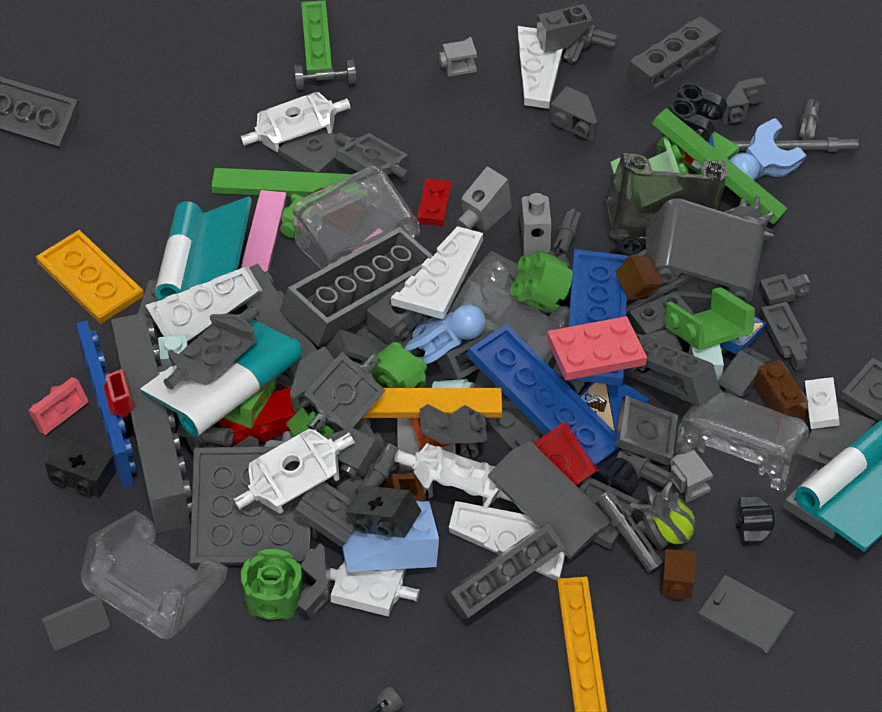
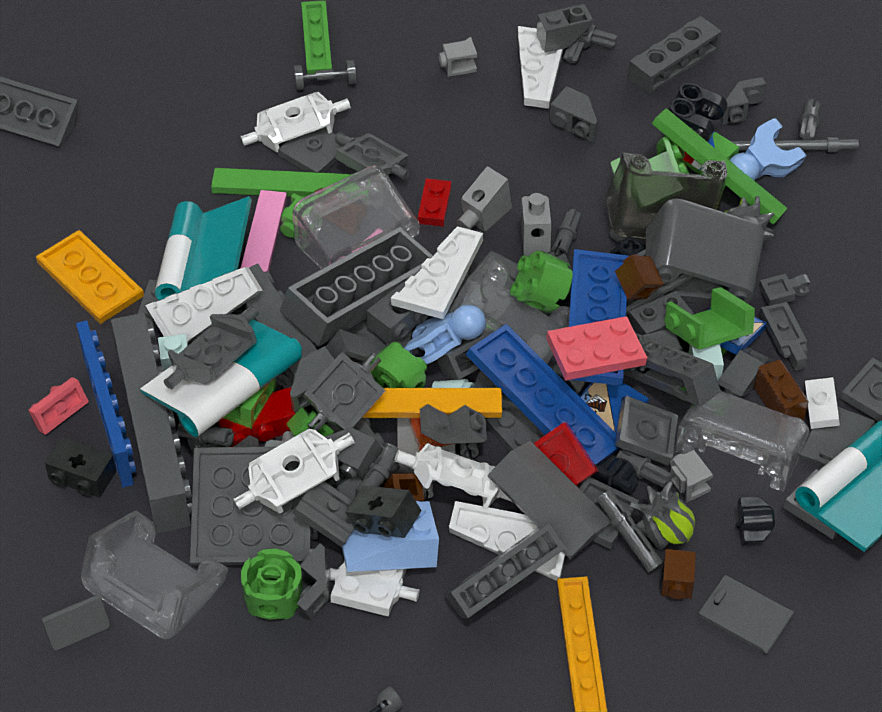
(118, 383): red piece -> none

